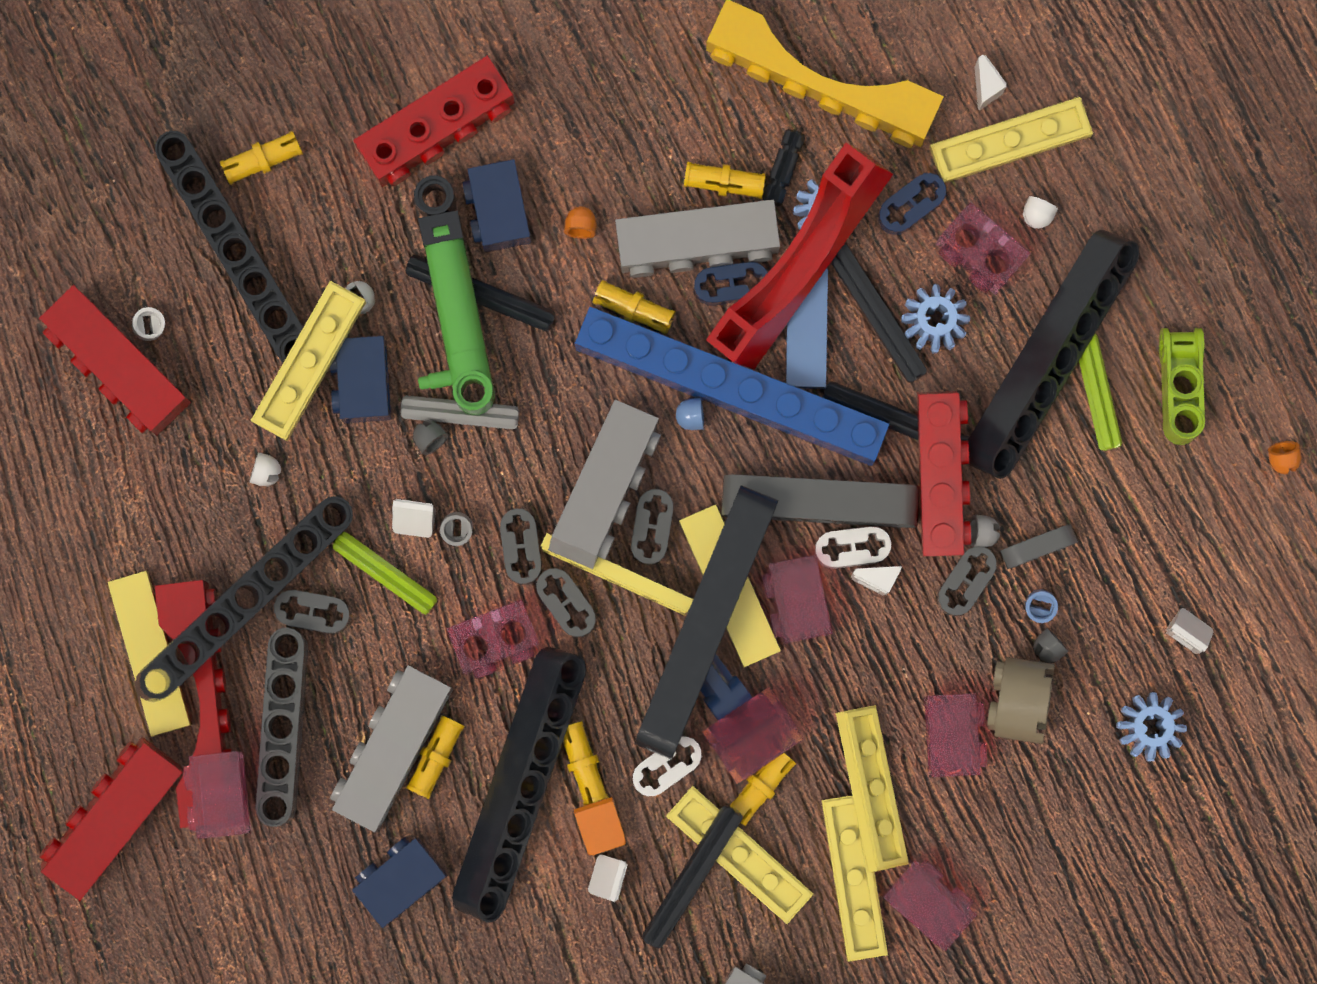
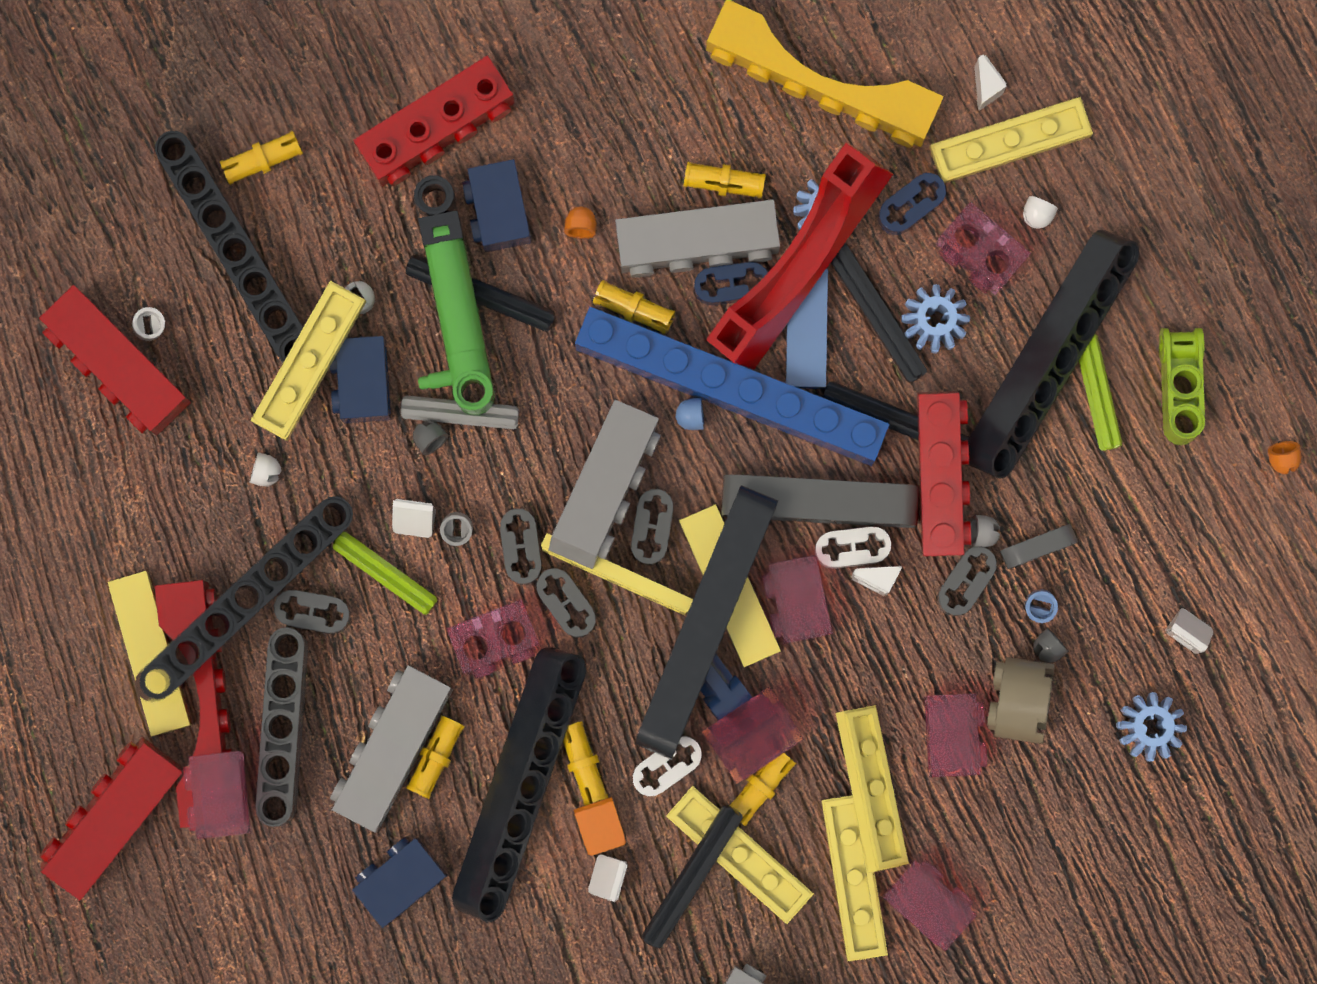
(784, 166): black axle -> none

